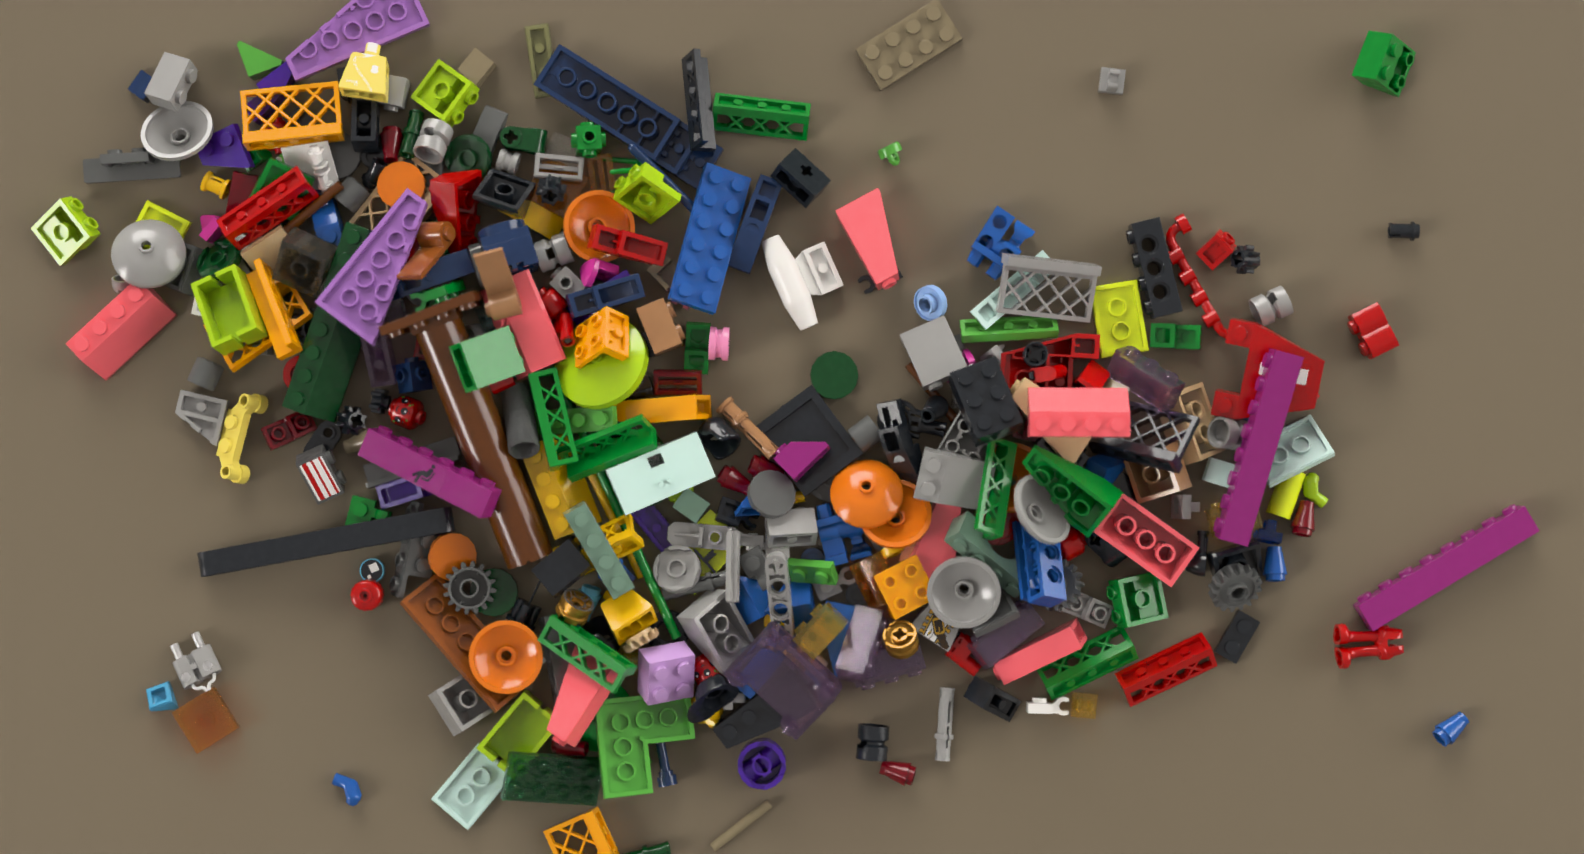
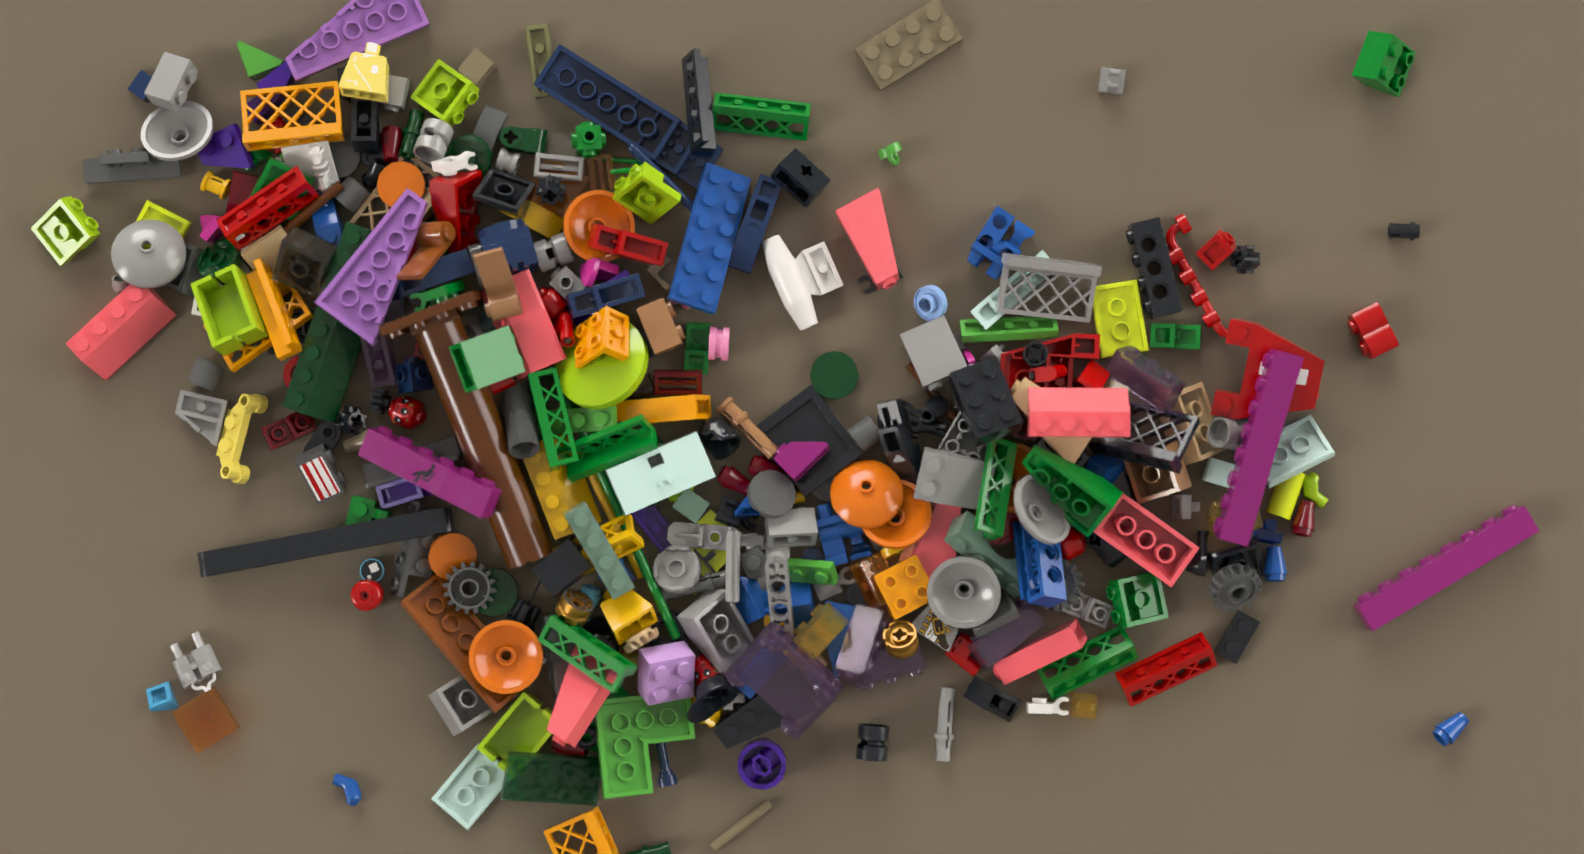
(450, 164): none -> white plate
(588, 745): none -> black axle
(898, 771): dark red cone -> none
(1272, 305): light grey wheel -> none
(1380, 648): red piece -> none

